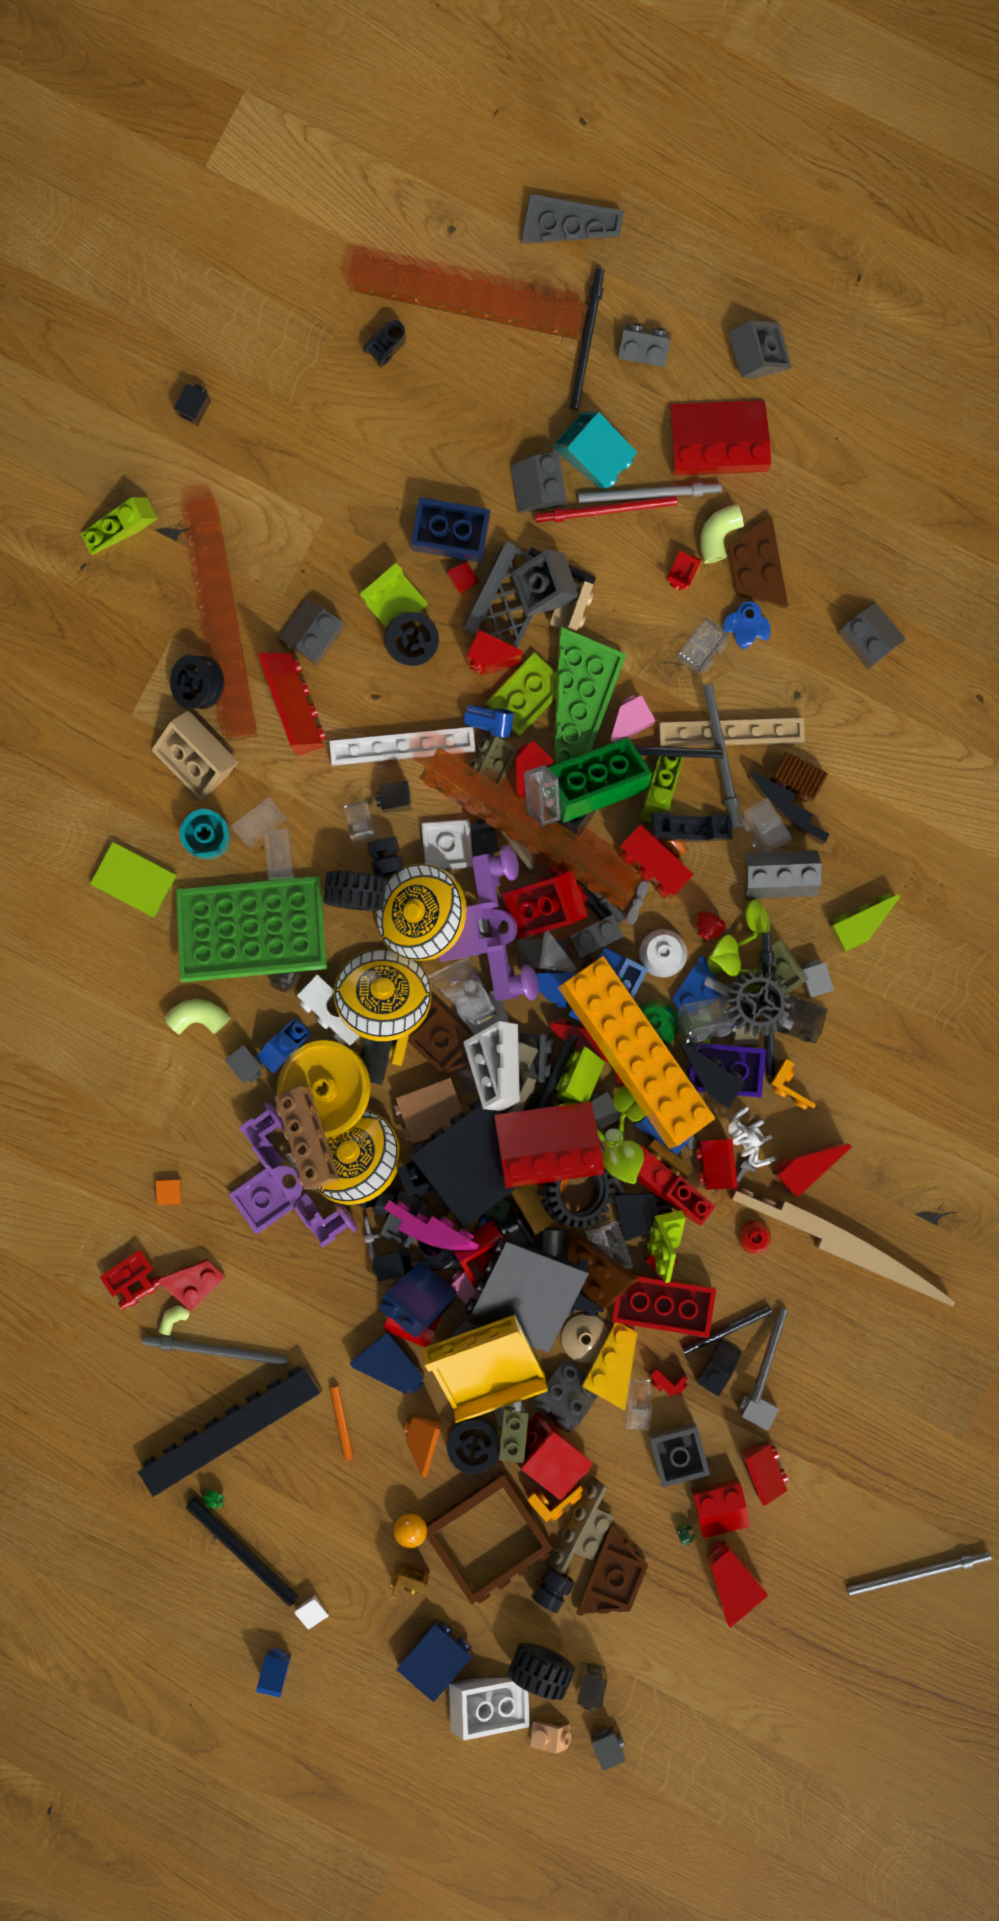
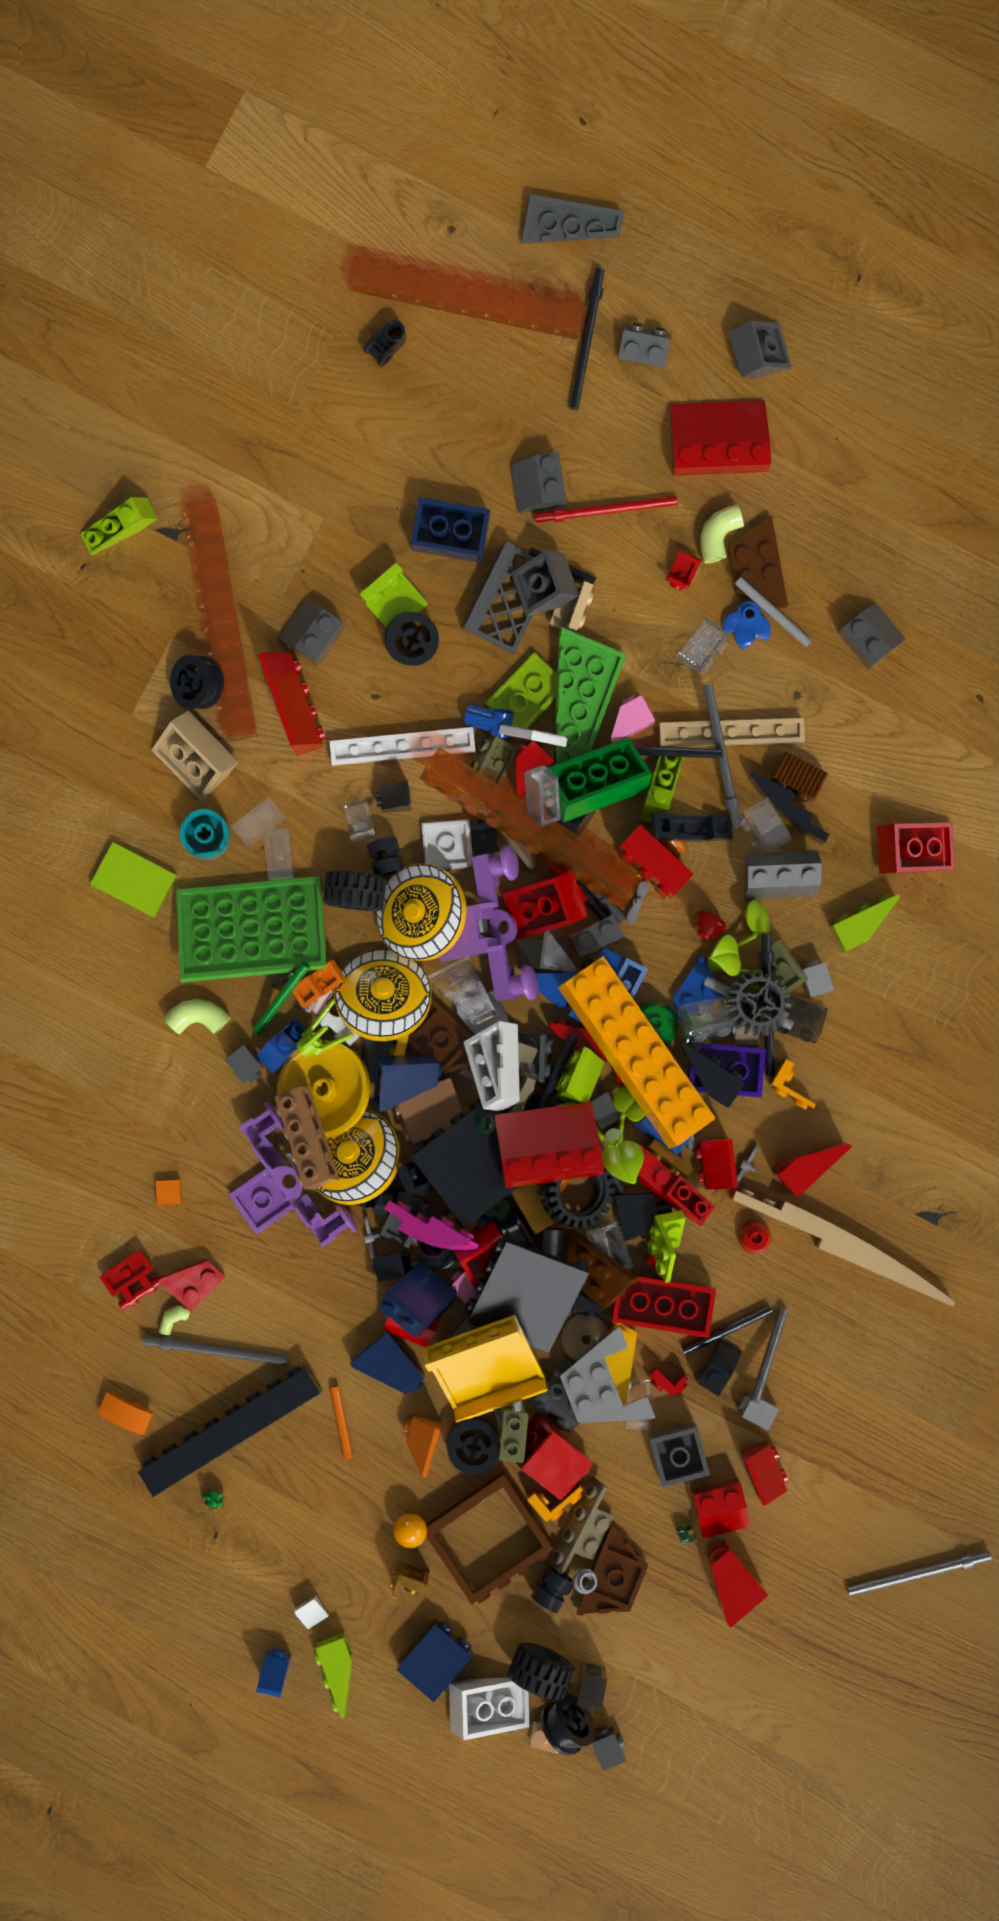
(125, 1414): none -> orange slope
(192, 403): black brick -> none
(242, 1552): black axle -> none
(281, 997): none -> green bar
(311, 1041): none -> lime plant
(318, 984): none -> orange slope
(336, 1660): none -> lime slope
(403, 1078): none -> dark blue slope
(462, 577): red slope -> none
(480, 1124): none -> clear green hinge
(492, 655): red slope -> none
(533, 735): none -> white tile
(567, 1725): none -> black wheel
(591, 1581): none -> light grey plate
(593, 1389): none -> light grey wing
(595, 449): teal slope -> none
(663, 953): white cone -> none
(697, 489): light grey bar -> none
(749, 1137): white animal -> none
(773, 612): none -> light grey bar
(915, 847): none -> red slope

